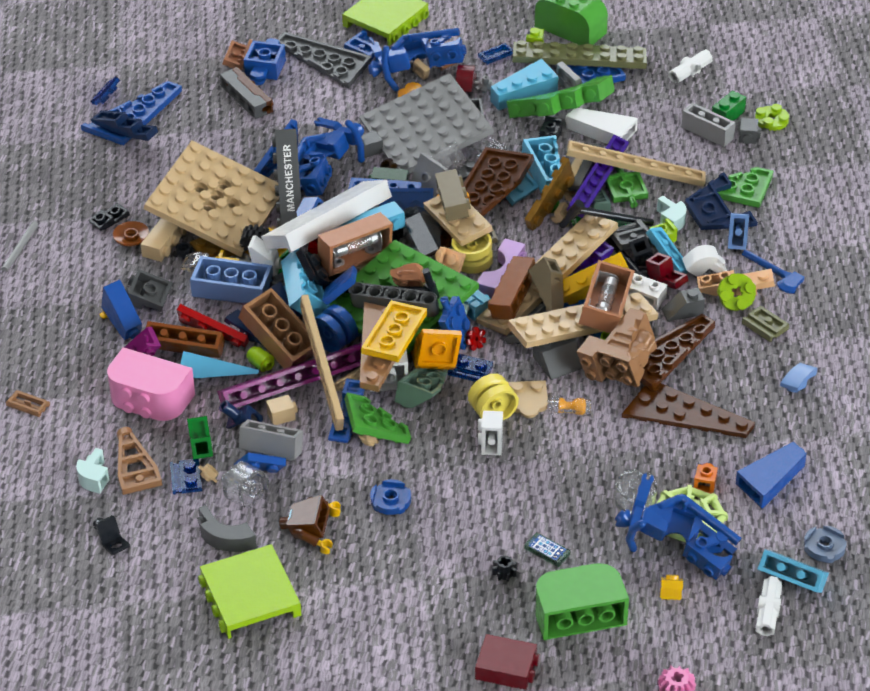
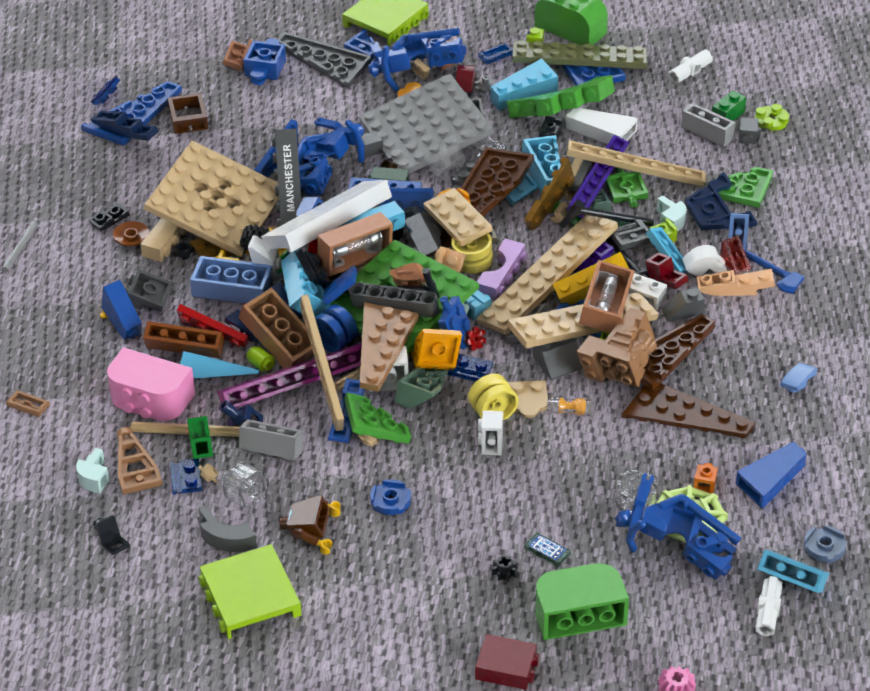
(145, 342): magenta bracket -> none
(171, 428): none -> tan axle
(182, 123): none -> reddish brown window
(191, 261): clear plate -> none
(246, 93): dark grey piece -> none
(264, 462): blue wing -> none
(281, 410): tan brick -> none
(394, 331): yellow plate -> none
(426, 170): light grey plate -> none
(452, 195): dark tan brick -> none
(512, 288): dark orange brick -> none
(549, 282): dark tan slope -> none
(566, 76): light grey plate -> none
(641, 250): black brick -> none
(671, 587): yellow bracket -> none
(734, 255): none -> clear red slope
(746, 288): lime plate -> none
(765, 323): olive plate -> none

